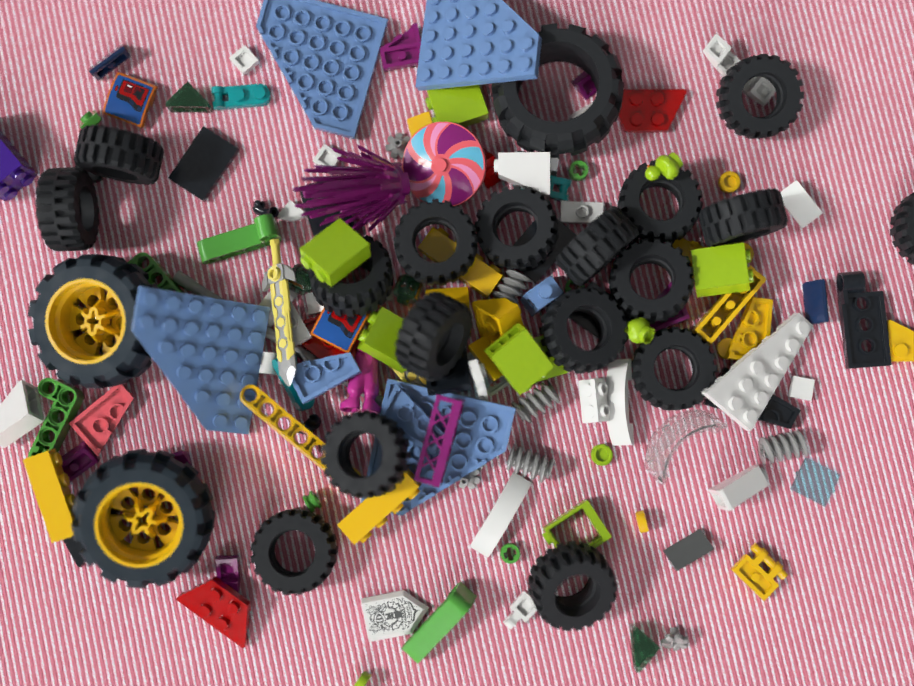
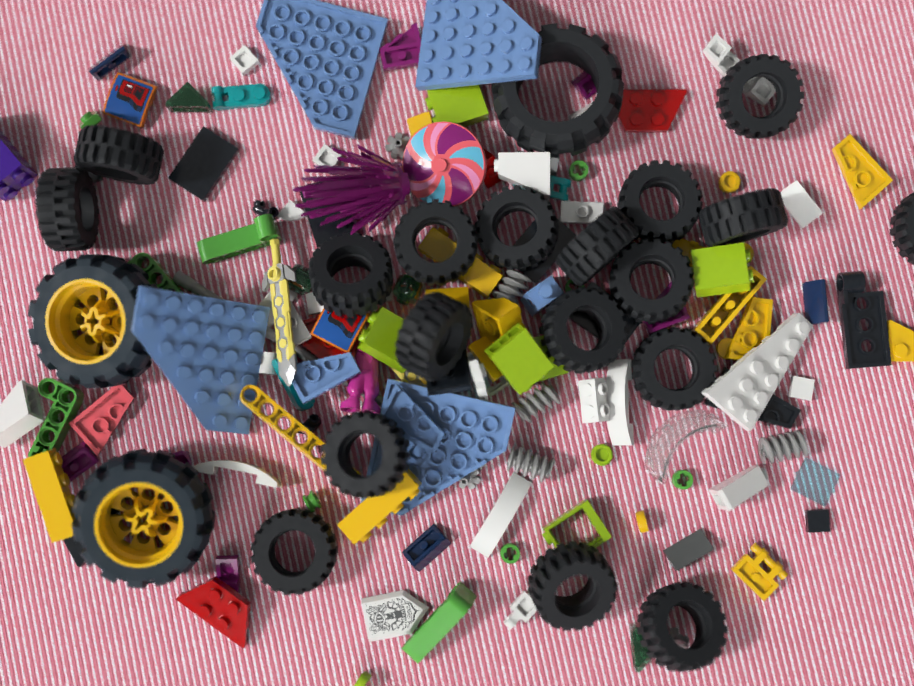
(263, 476): none -> white slope
(335, 252): lime brick -> none
(426, 547): none -> dark blue slope
(447, 443): magenta fence -> none
(639, 331): lime animal -> none
(666, 165): lime animal -> none
(688, 483): none -> bright green bush
(707, 620): none -> black tyre
(817, 520): none -> black tile
(860, 171): none -> yellow wing

